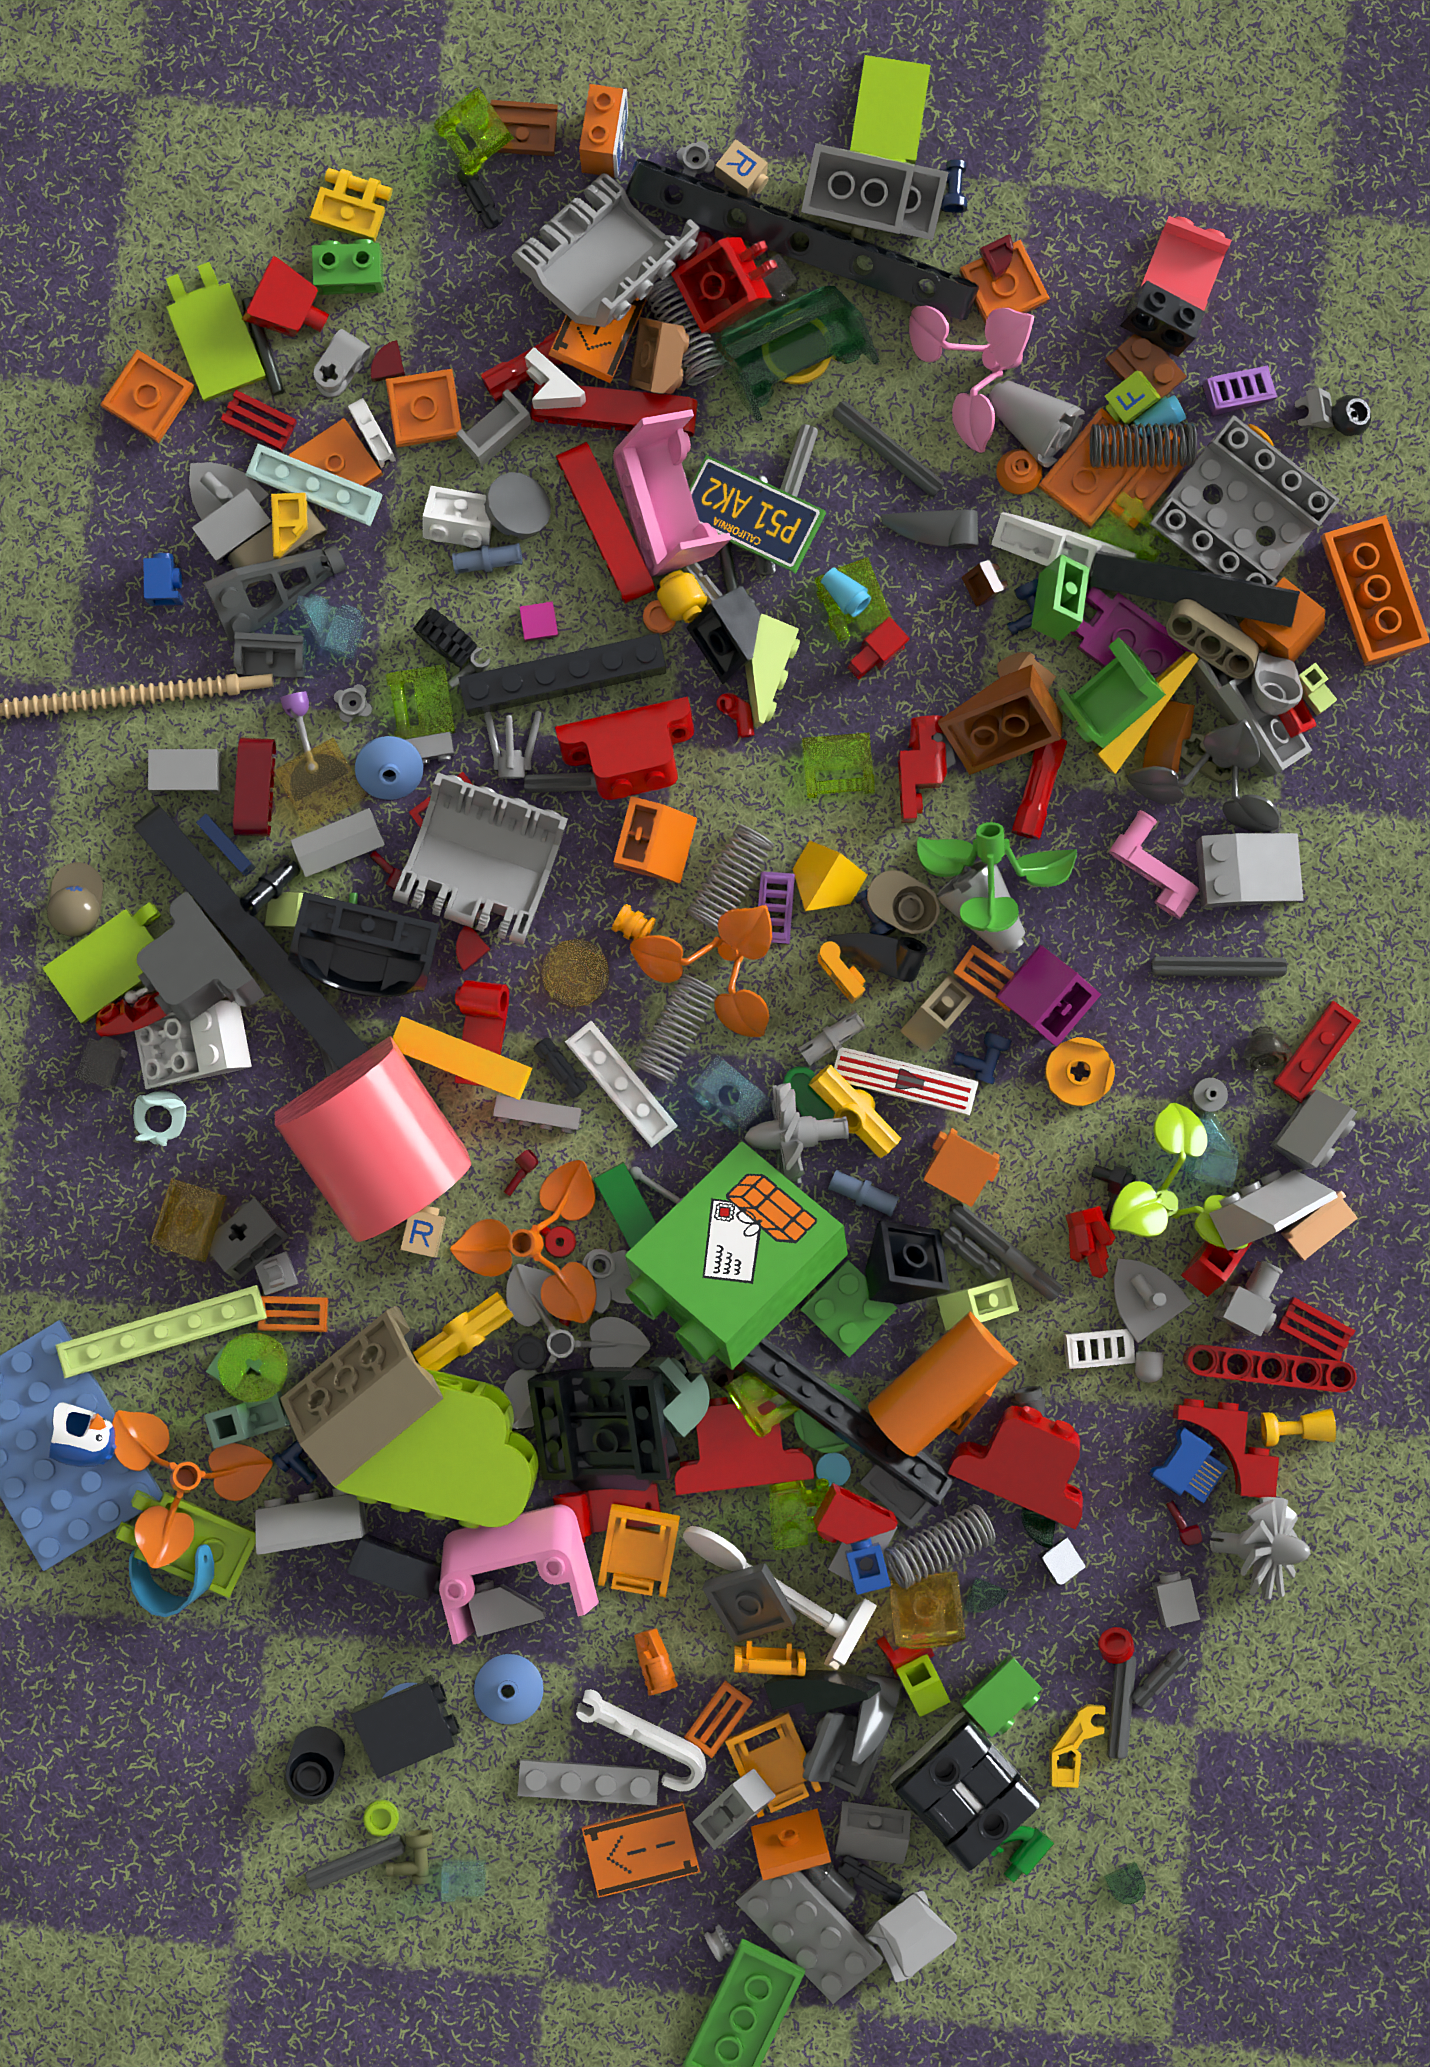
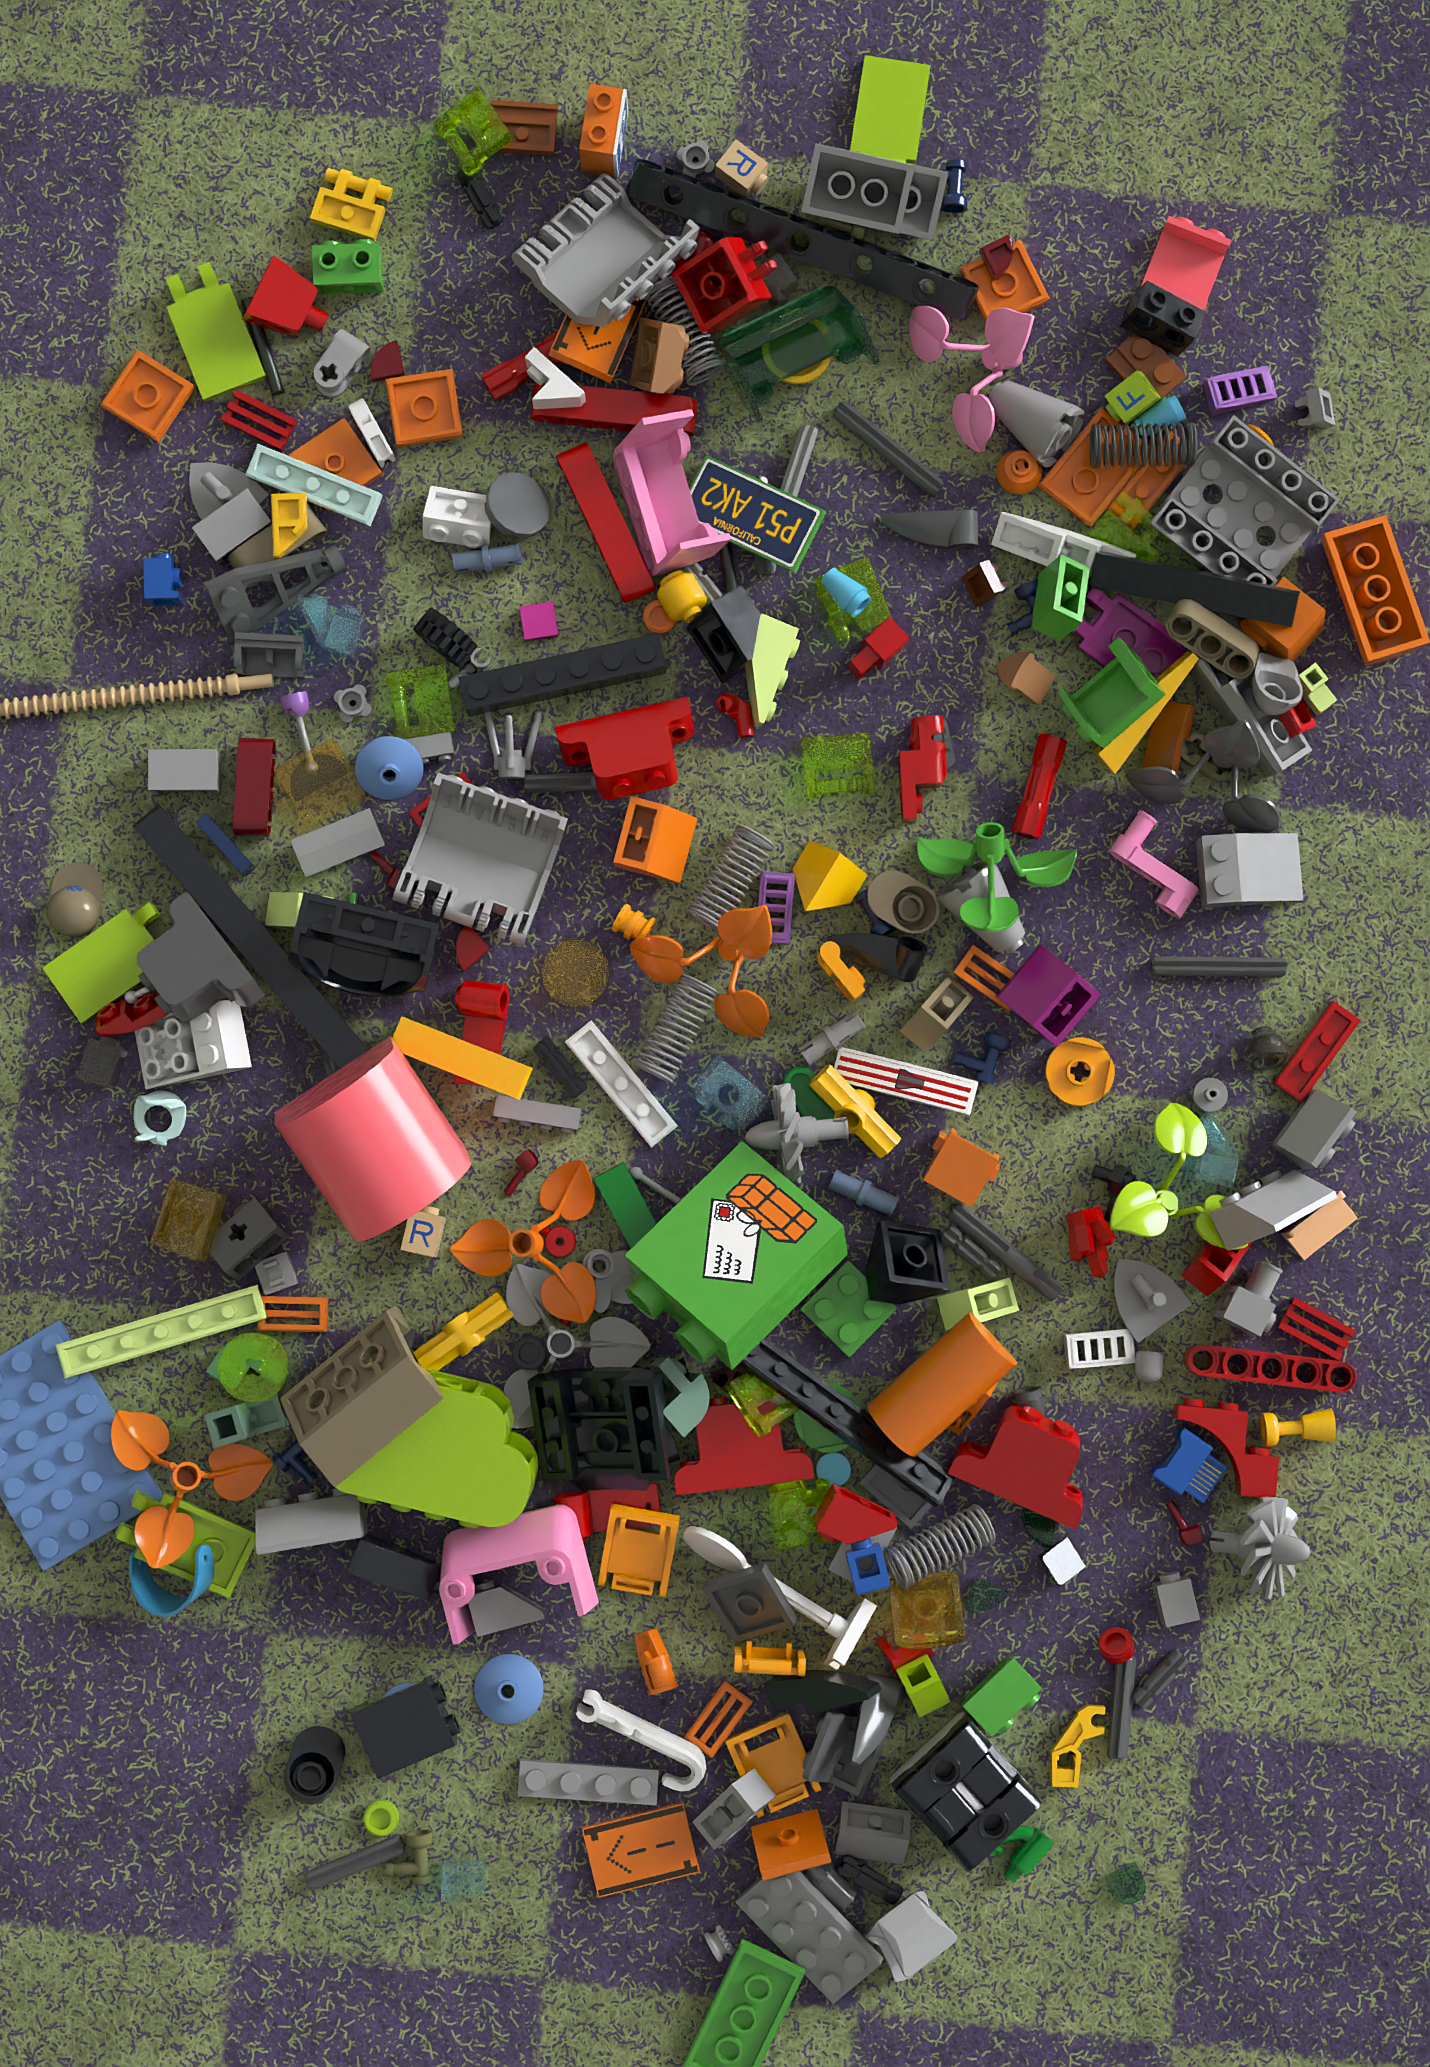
(81, 1437): piece -> none
(269, 886): black pin -> none
(495, 429): light grey panel -> none
(1003, 721): dark orange slope -> none
(1343, 419): black plate -> none

